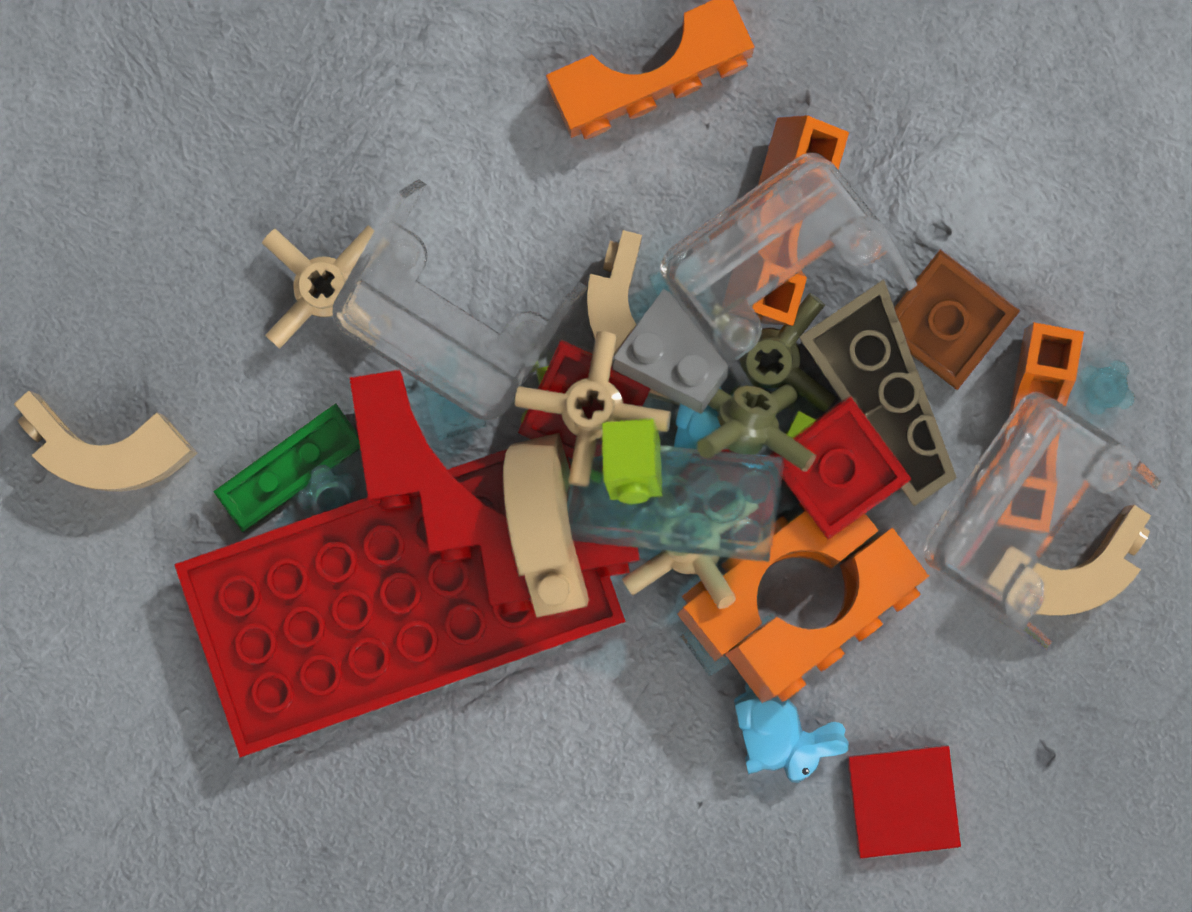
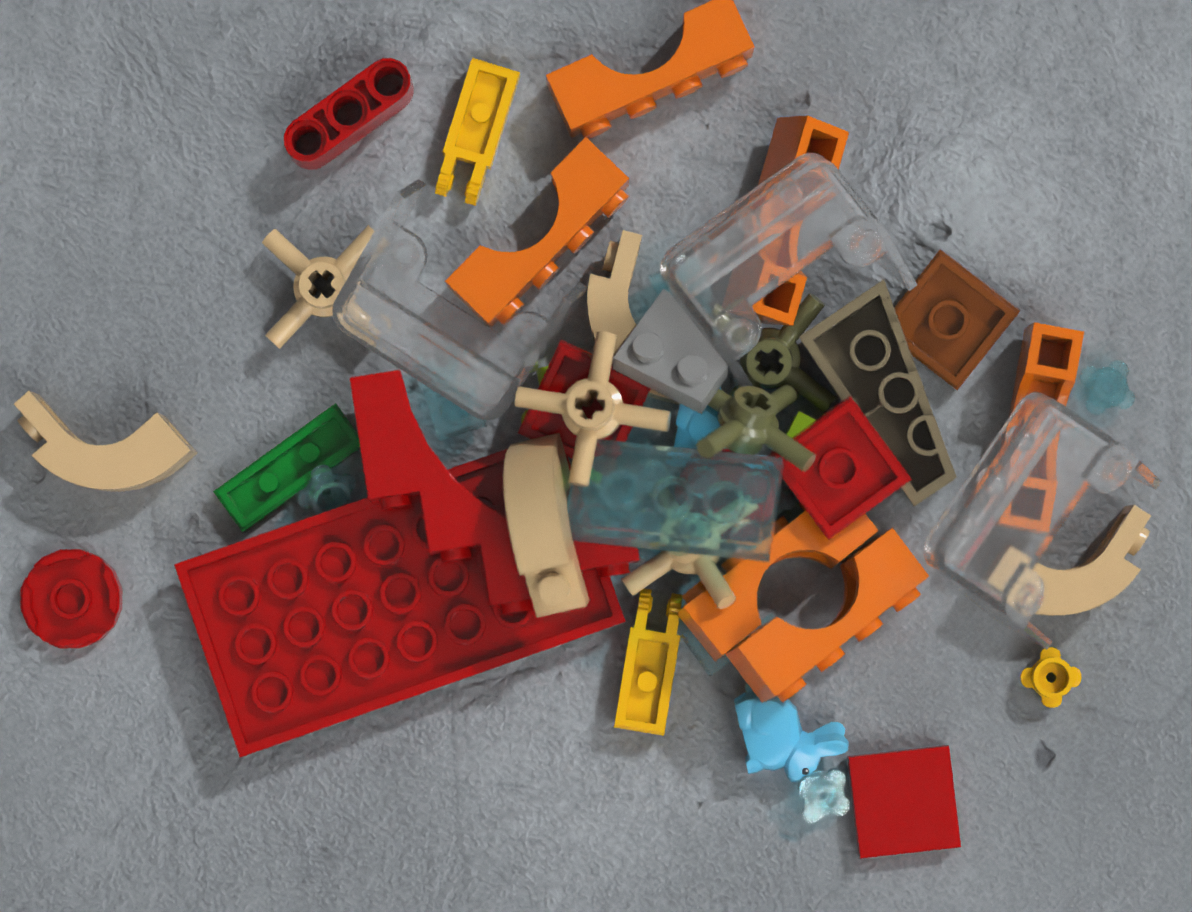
(71, 598): none -> red tile
(360, 91): none -> red beam
(477, 125): none -> yellow hinge
(496, 280): none -> orange arch
(632, 460): lime brick -> none
(648, 669): none -> yellow hinge
(818, 782): none -> clear light blue plate
(1065, 677): none -> yellow plate

